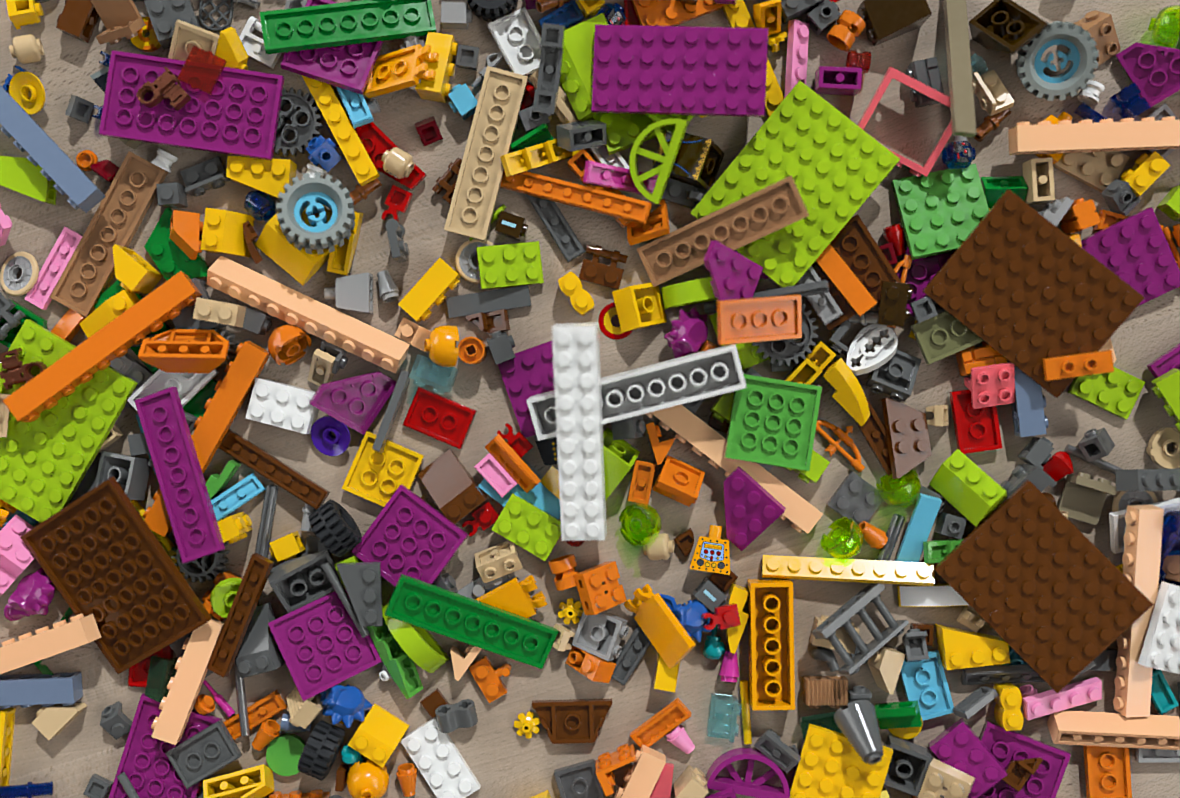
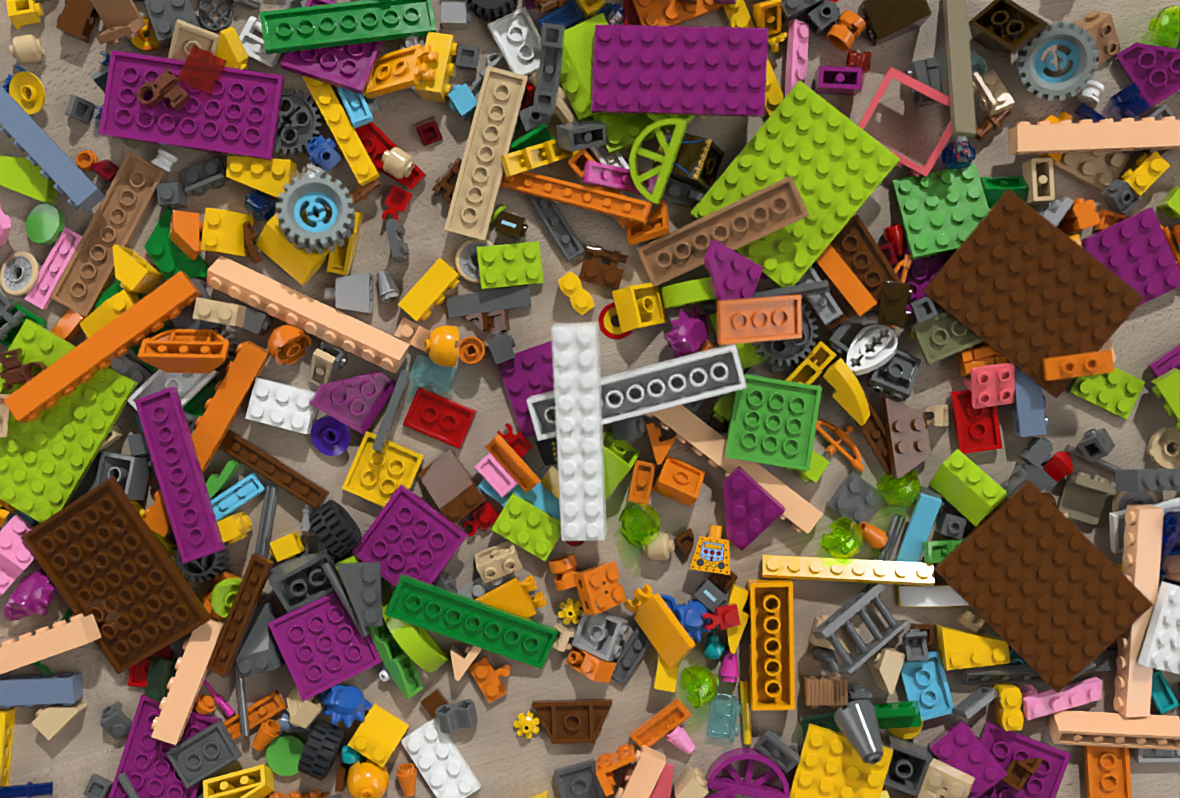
(45, 224): none -> bright green tile
(701, 685): none -> clear neon green cylinder

